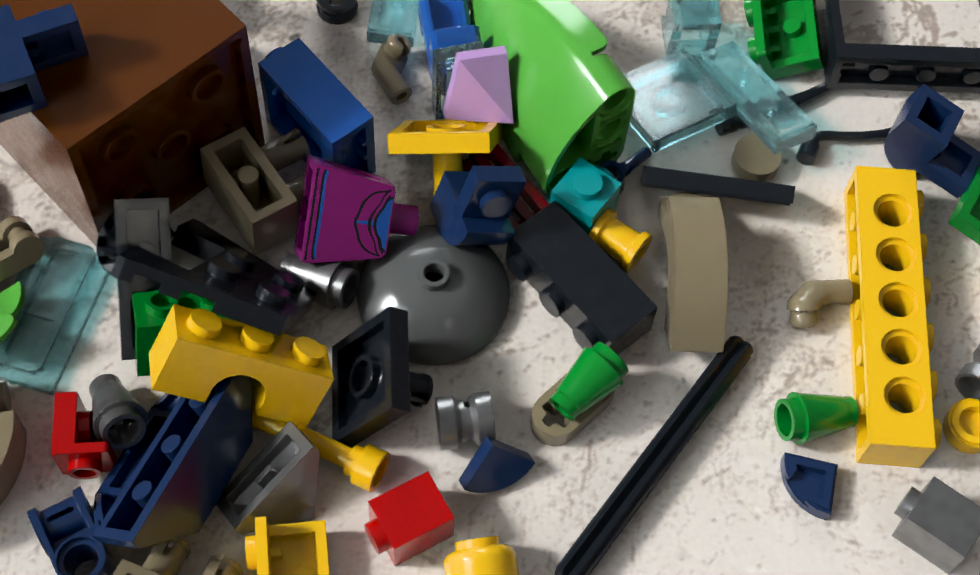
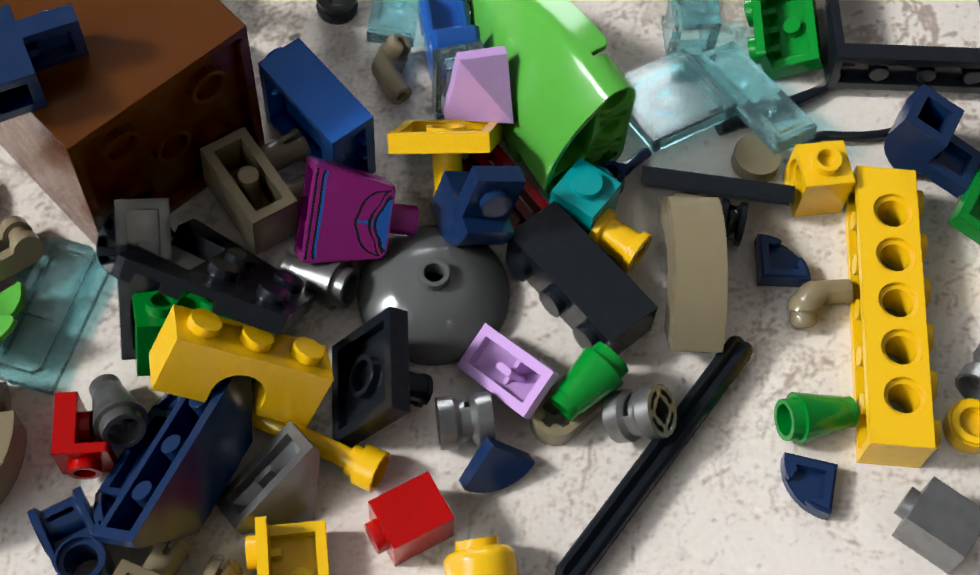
(507, 371): none -> lavender slope
(644, 413): none -> flat silver wheel
(735, 220): none -> black bush
(778, 264): none -> dark blue tile
(820, 176): none -> yellow brick

